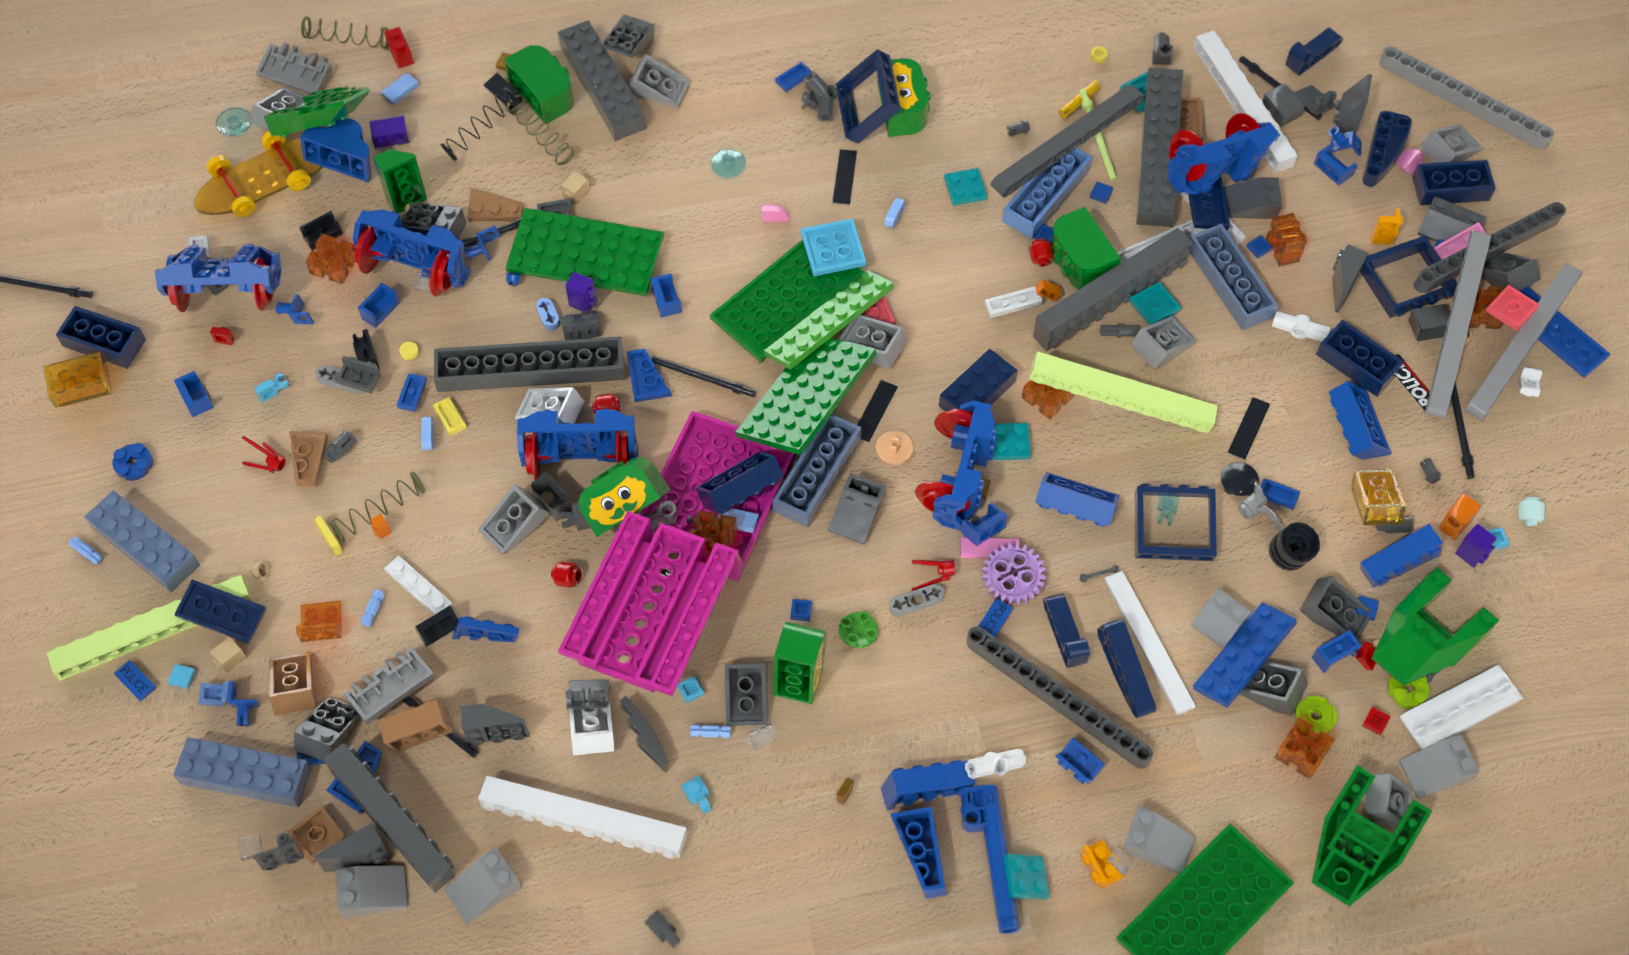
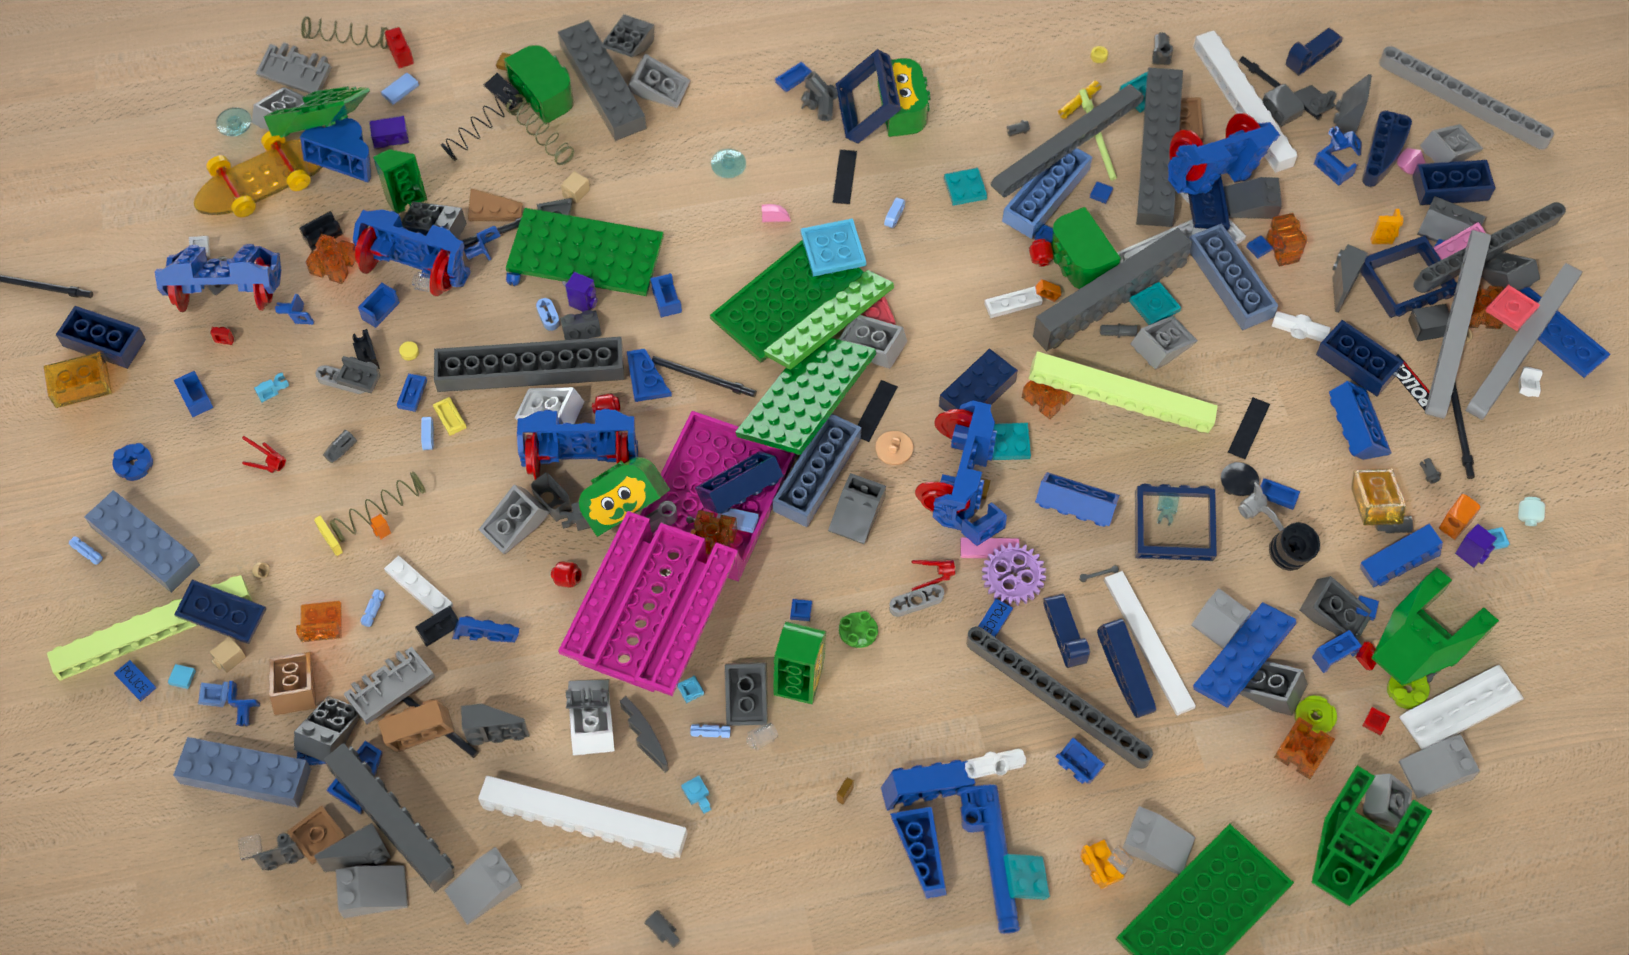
(307, 456): medium nougat wing -> none

